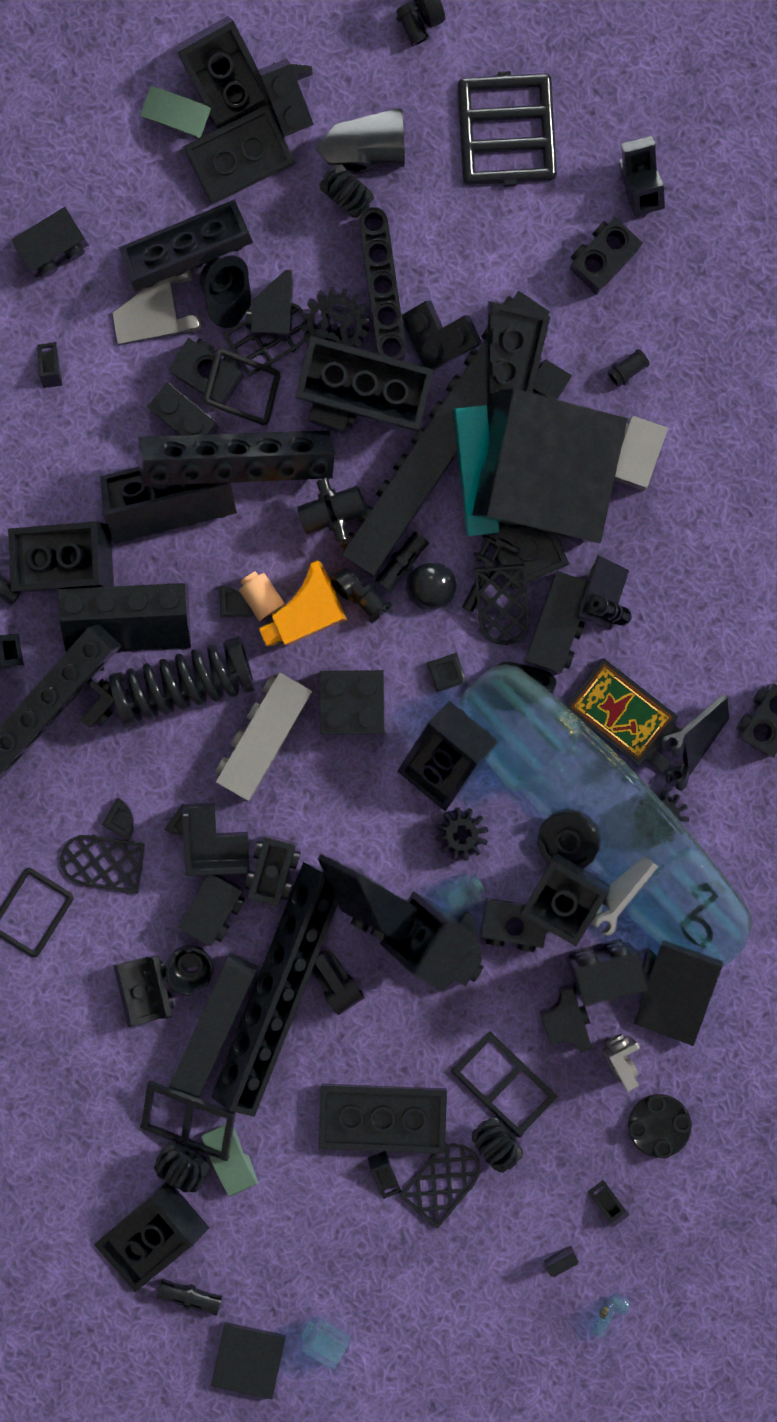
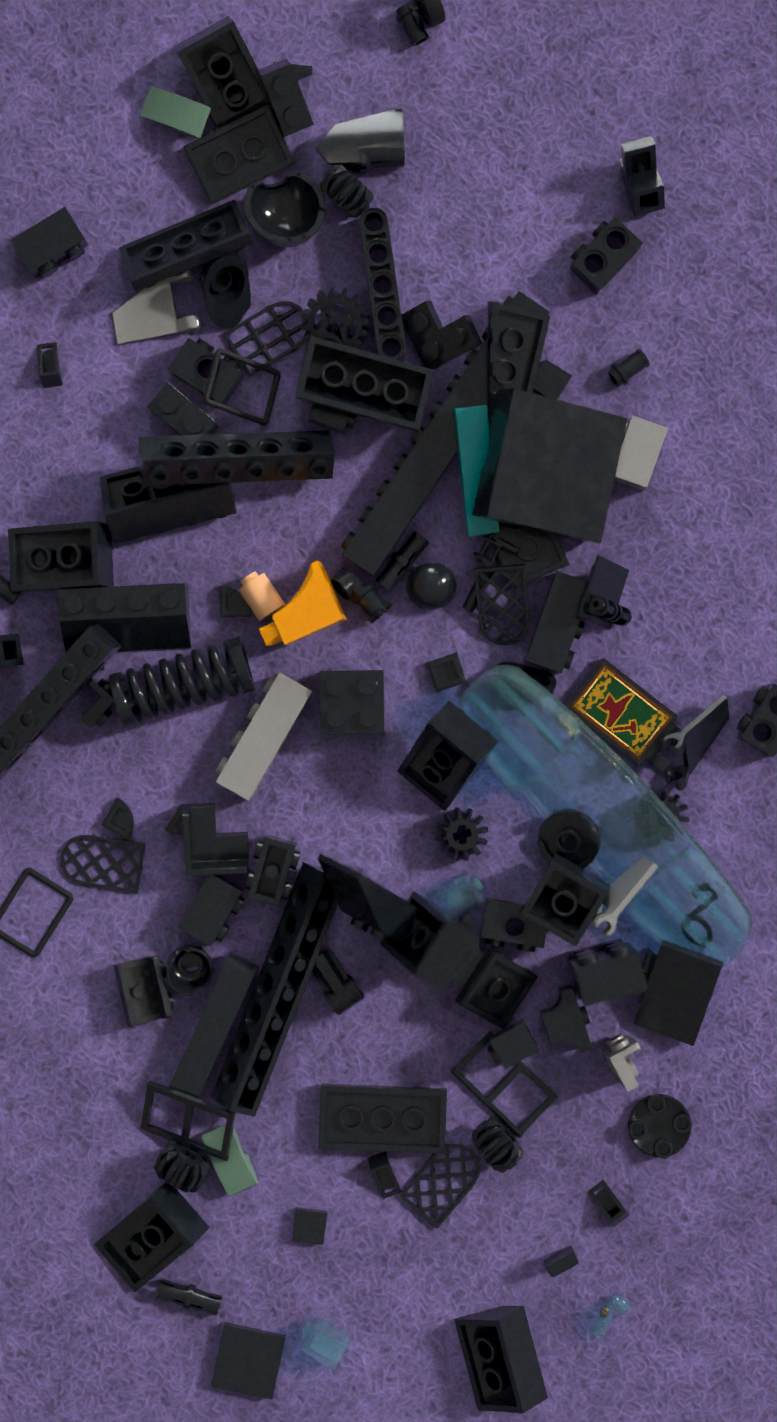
(272, 309): black slope -> none
(285, 211): none -> black cylinder
(309, 1225): none -> black tile
(332, 509): black pin -> none
(496, 988): none -> black tile
(501, 1359): none -> black slope
(512, 1044): none -> black brick
(544, 111): black bar -> none

